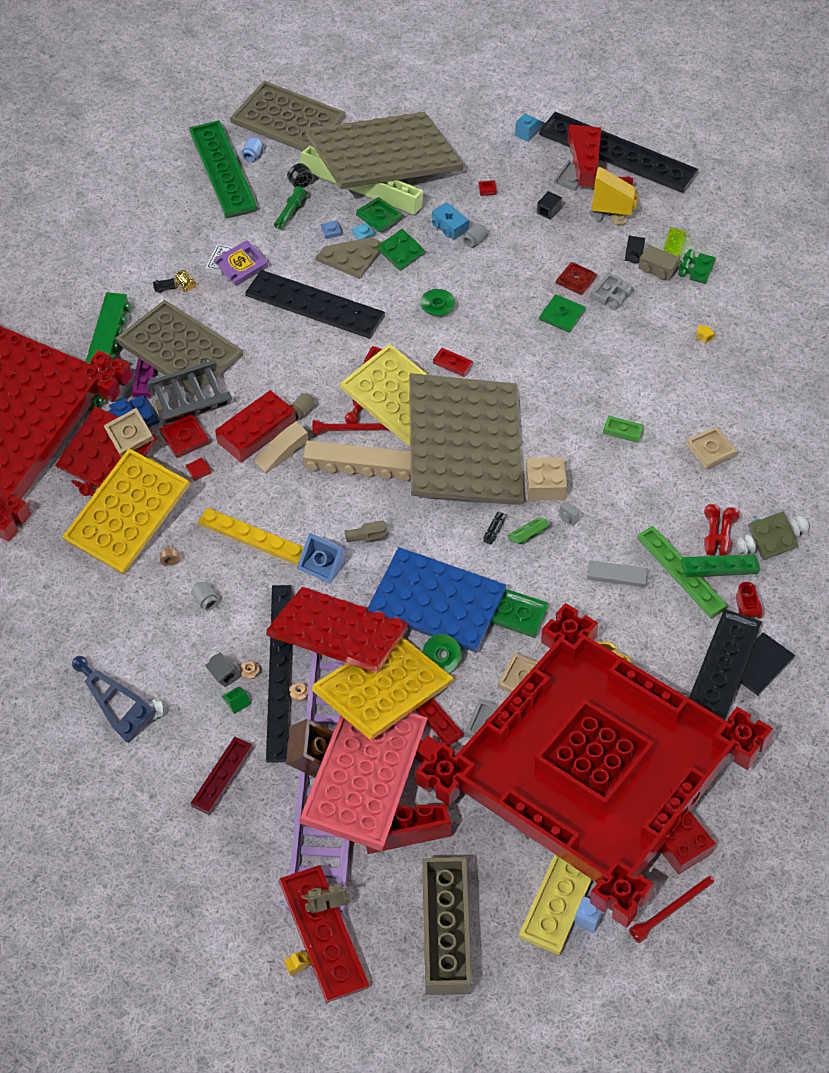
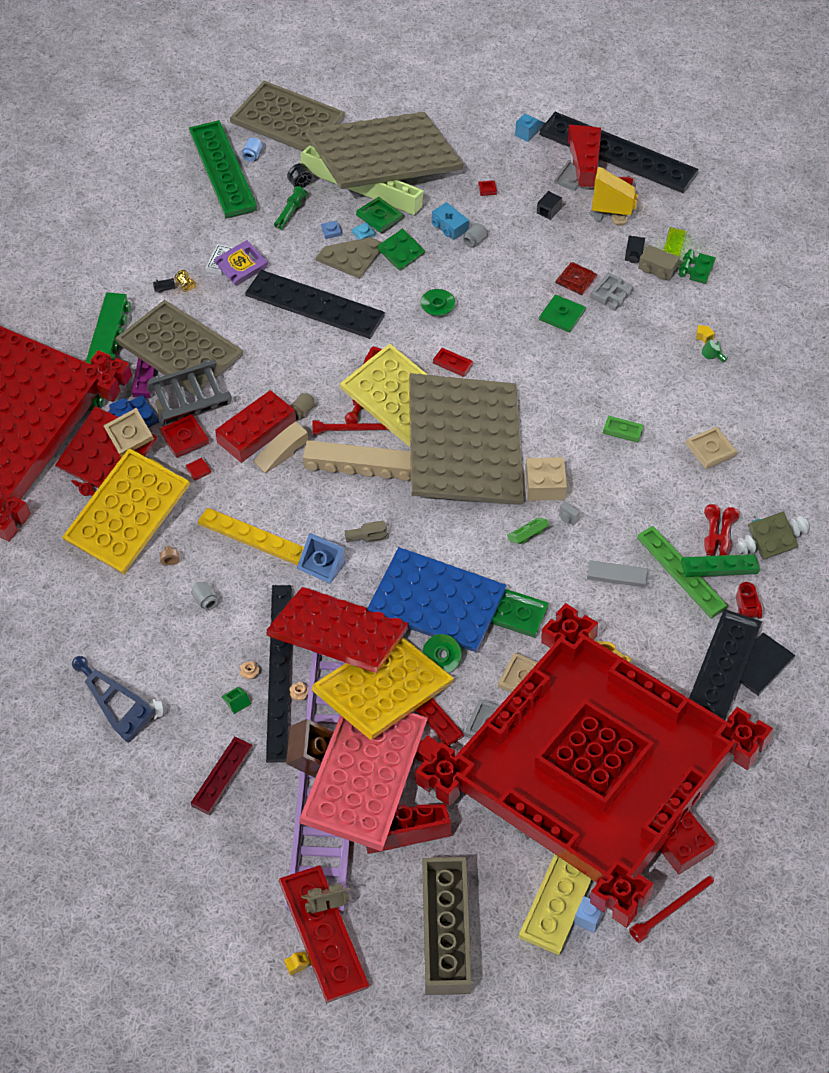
(222, 669): dark grey brick -> none
(494, 528): black axle -> none
(711, 351): none -> green piece

